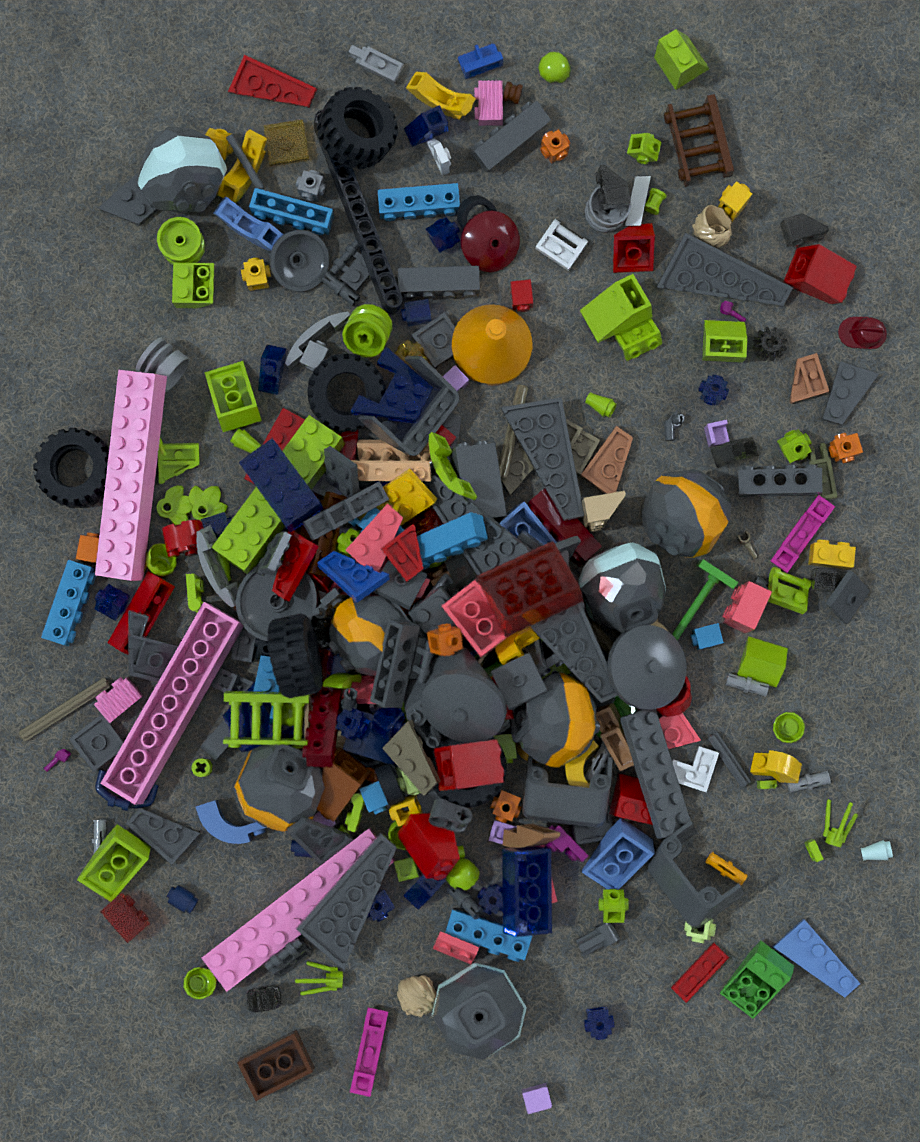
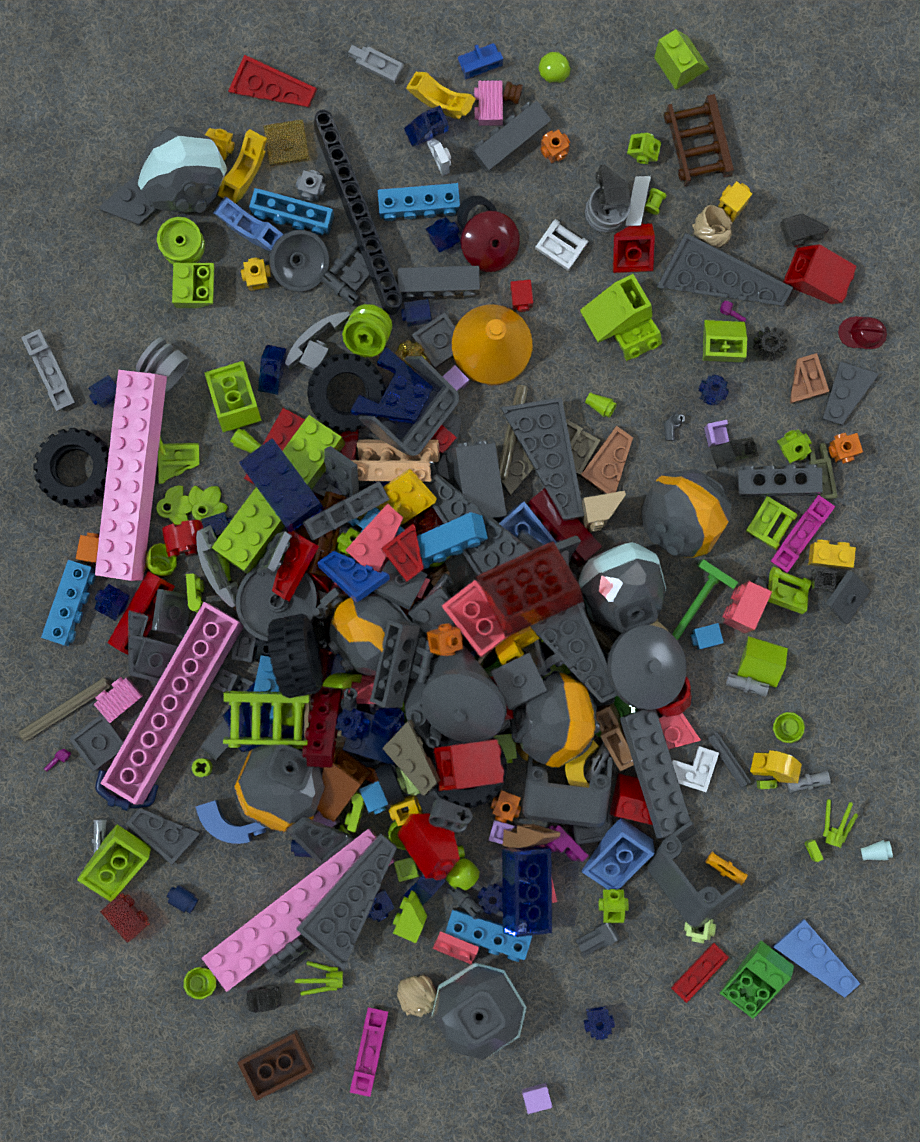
(48, 369): none -> light grey slope
(103, 391): none -> clear blue brick
(171, 612): none -> dark grey plate
(244, 161): dark grey bar -> none
(368, 110): black tyre -> none
(411, 920): none -> lime slope
(439, 452): lime slope -> none
(748, 545): dark tan hand -> none
(766, 518): none -> lime plate

